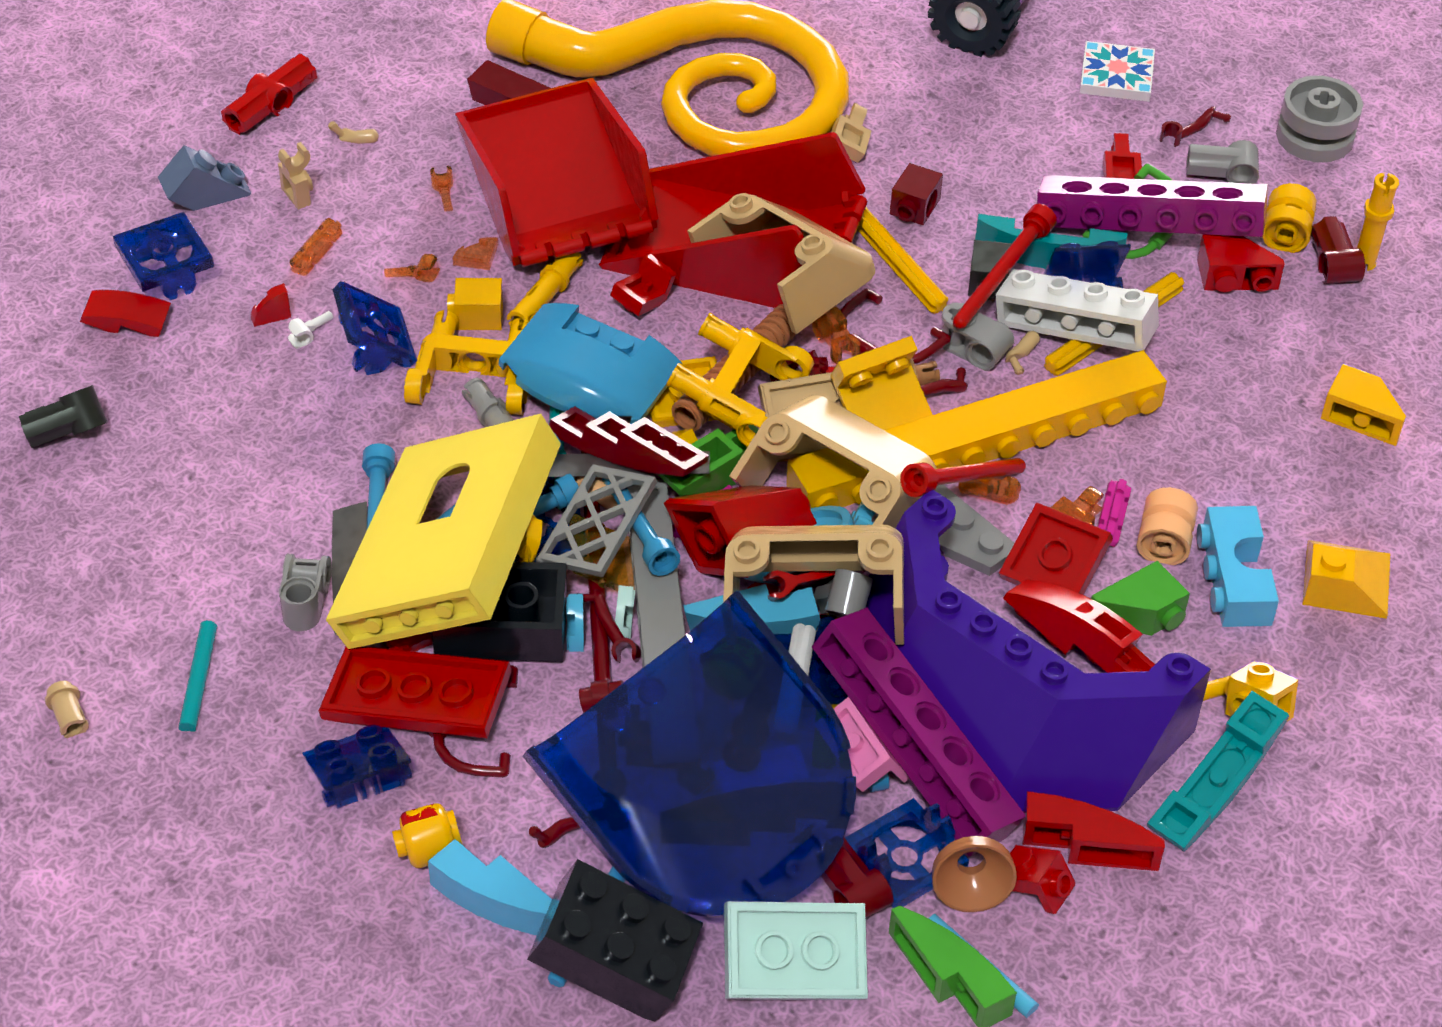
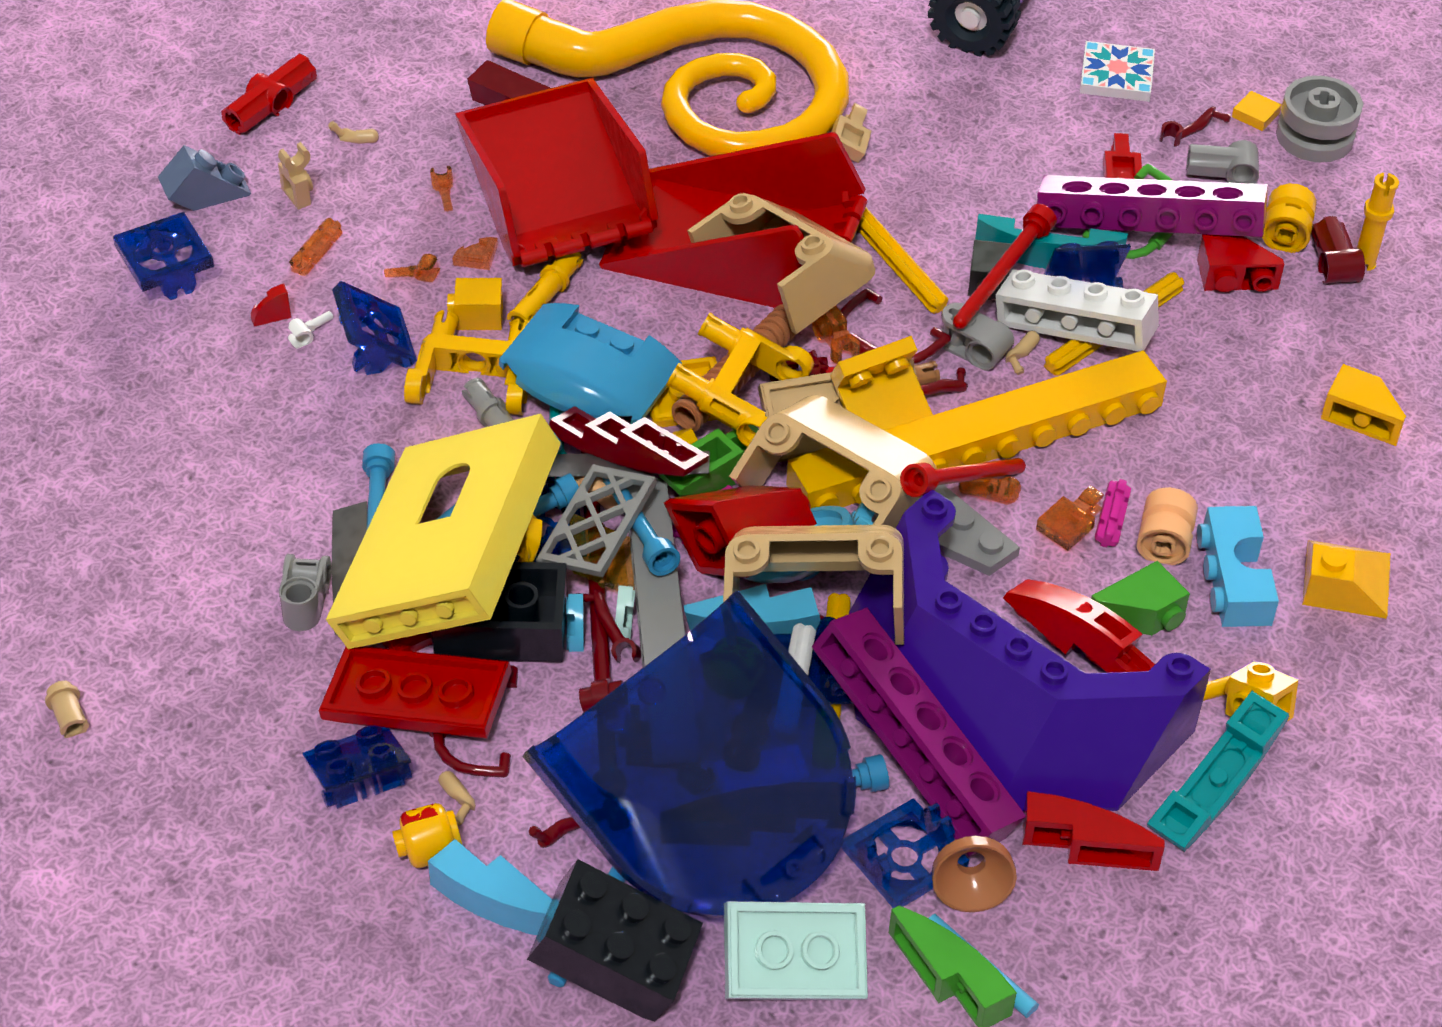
(70, 414): pearl dark grey piece -> none
(117, 308): red slope -> none
(197, 676): teal bar -> none
(457, 791): none -> tan piece
(645, 288): red bracket -> none
(791, 582): red flag -> none
(843, 594): light grey piece -> none
(855, 883): dark red piece -> none
(867, 753): bright pink panel -> none
(916, 194): dark red brick -> none
(1042, 874): red bracket -> none
(1056, 550): red hinge -> none
(1256, 110): none -> yellow tile

